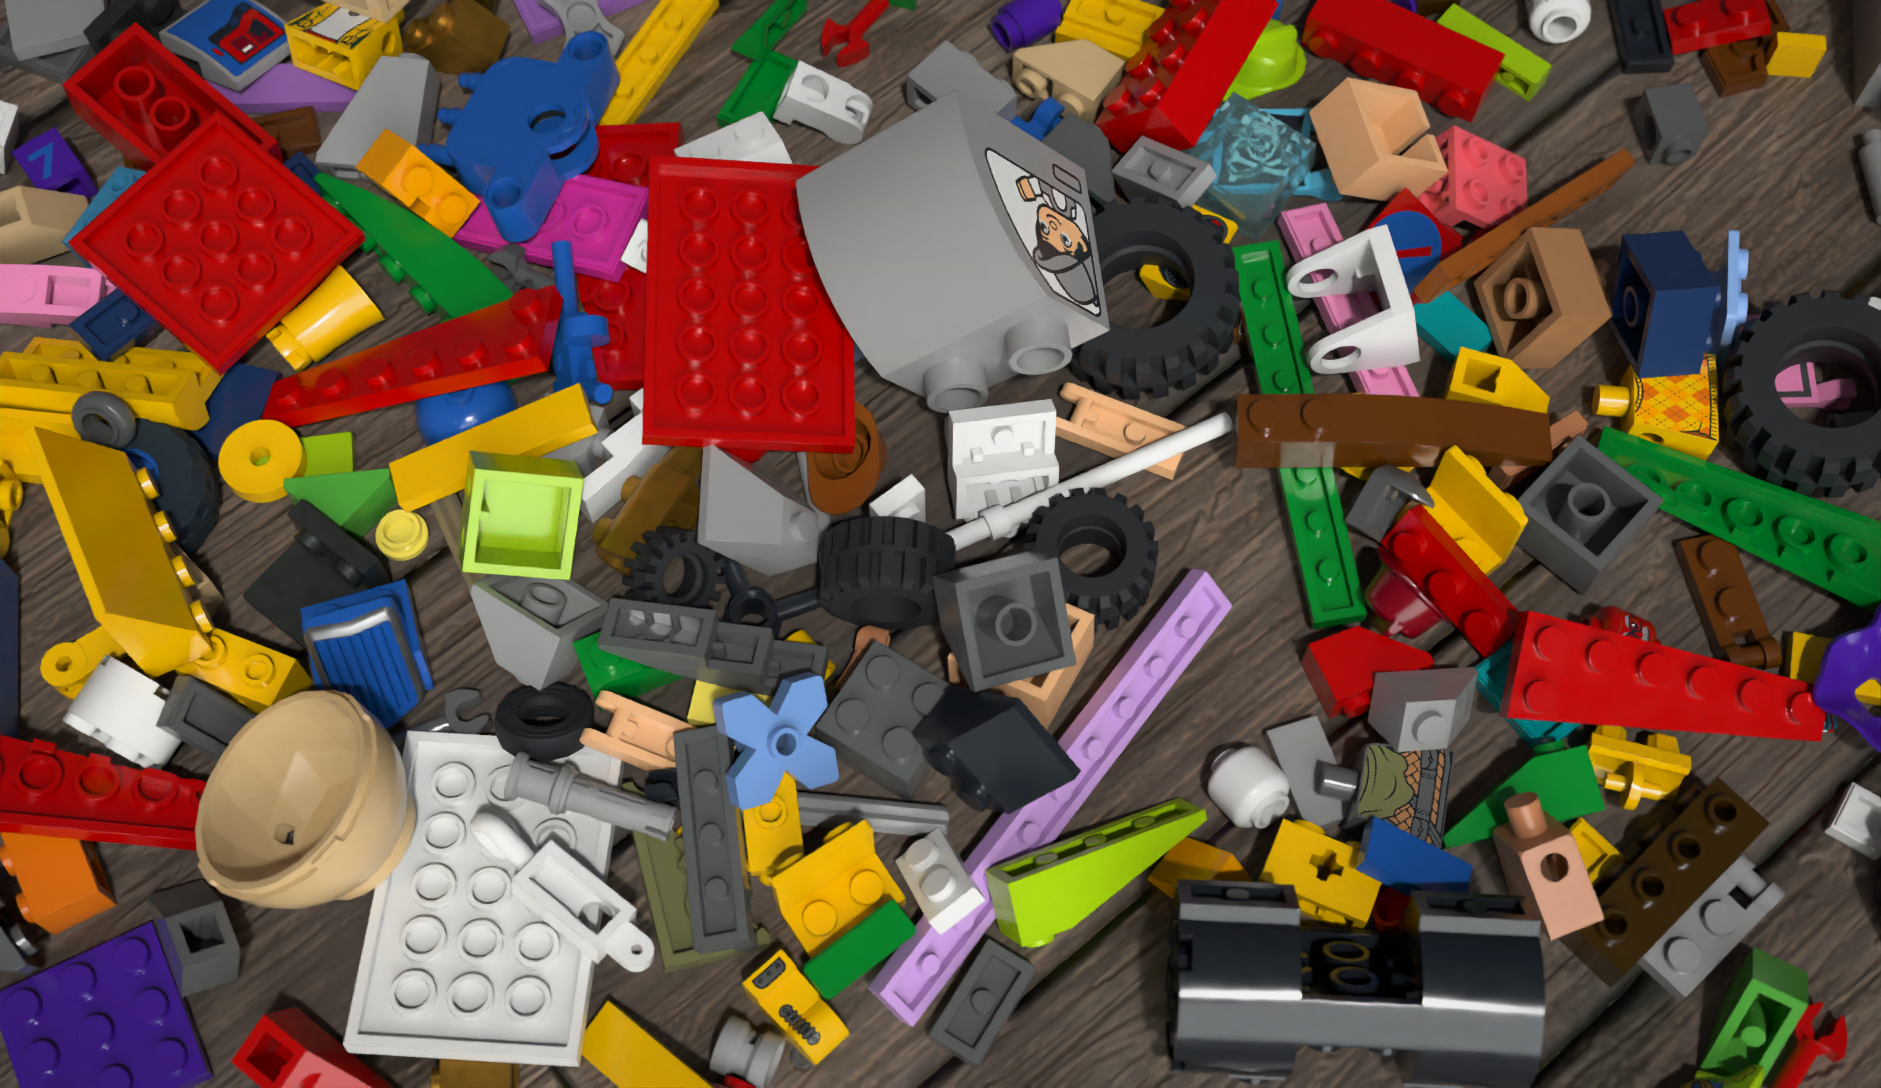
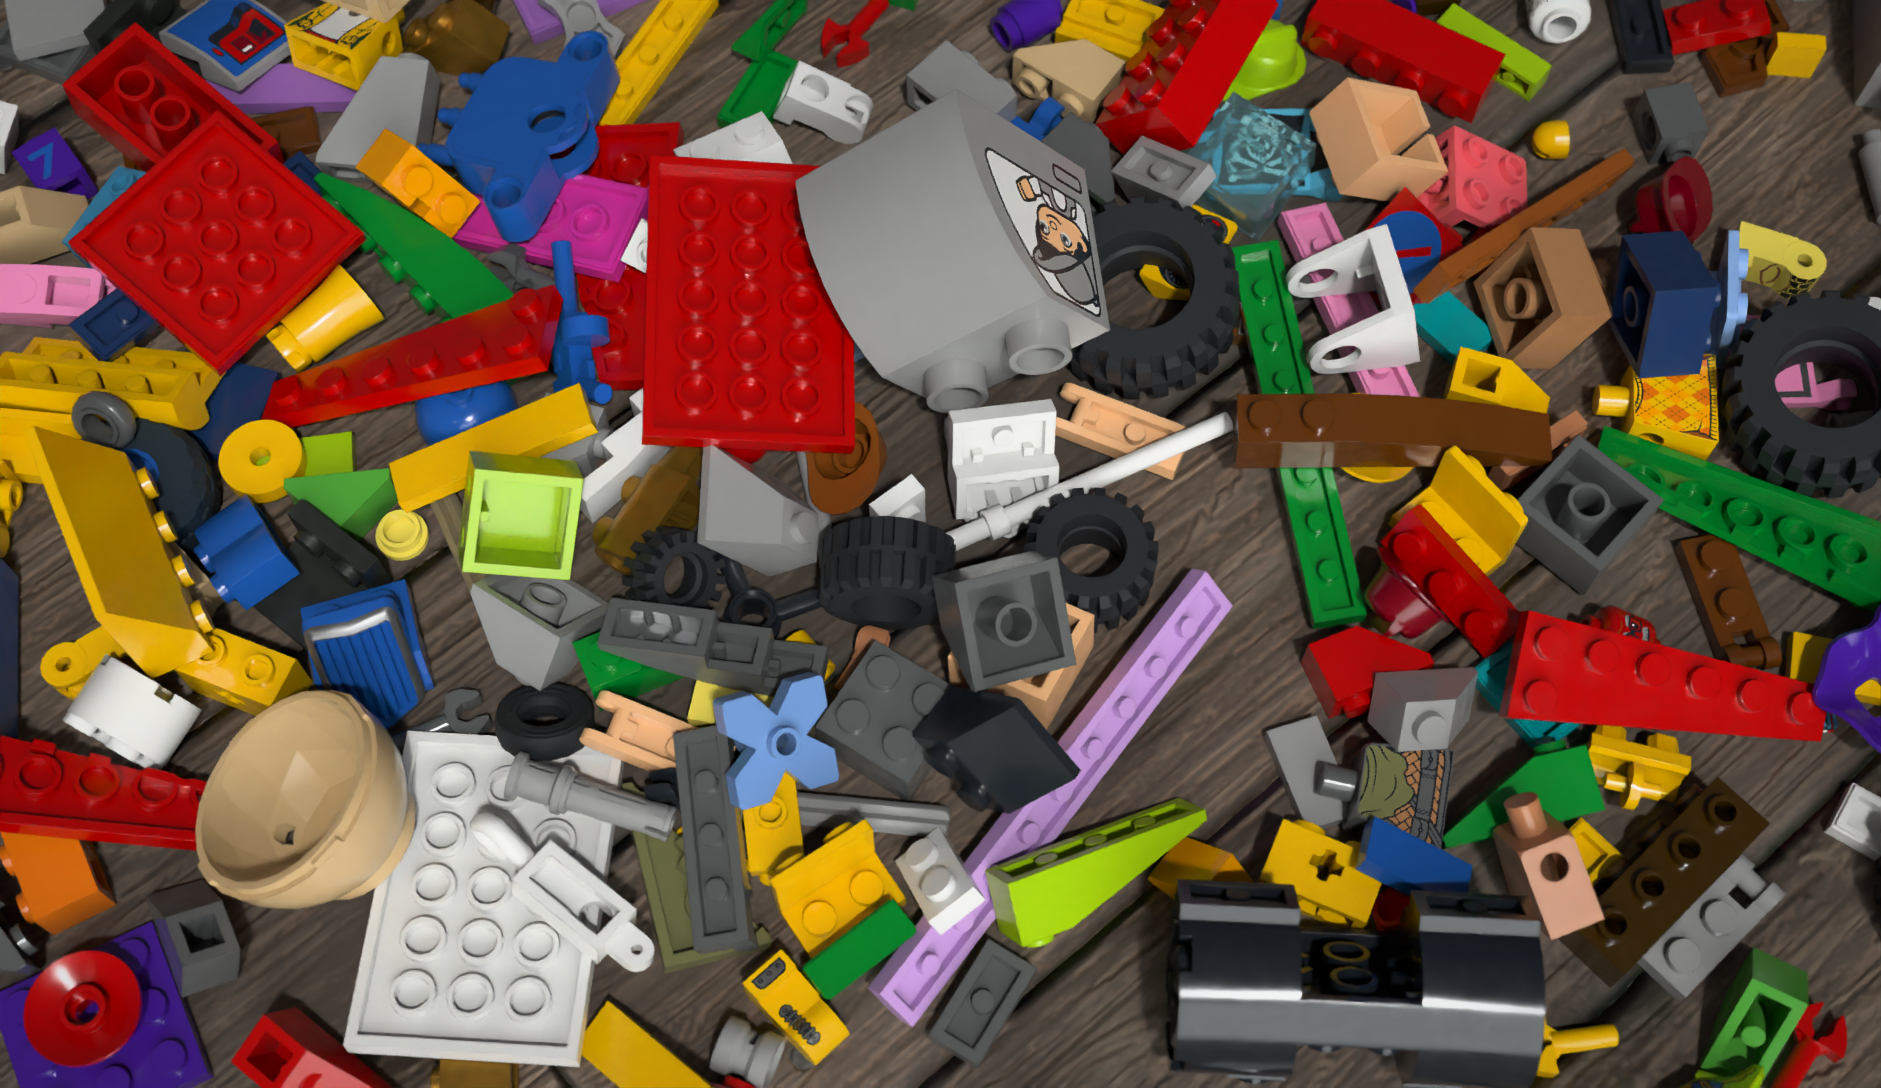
(63, 992): none -> red dish
(201, 716): dark grey tile -> none
(244, 553): none -> blue brick
(1249, 787): white head -> none
(1381, 500): dark grey plate -> none
(1552, 140): none -> yellow hinge
(1573, 1041): none -> yellow bar
(1675, 201): none -> dark red piece
(1777, 260): none -> light yellow leg

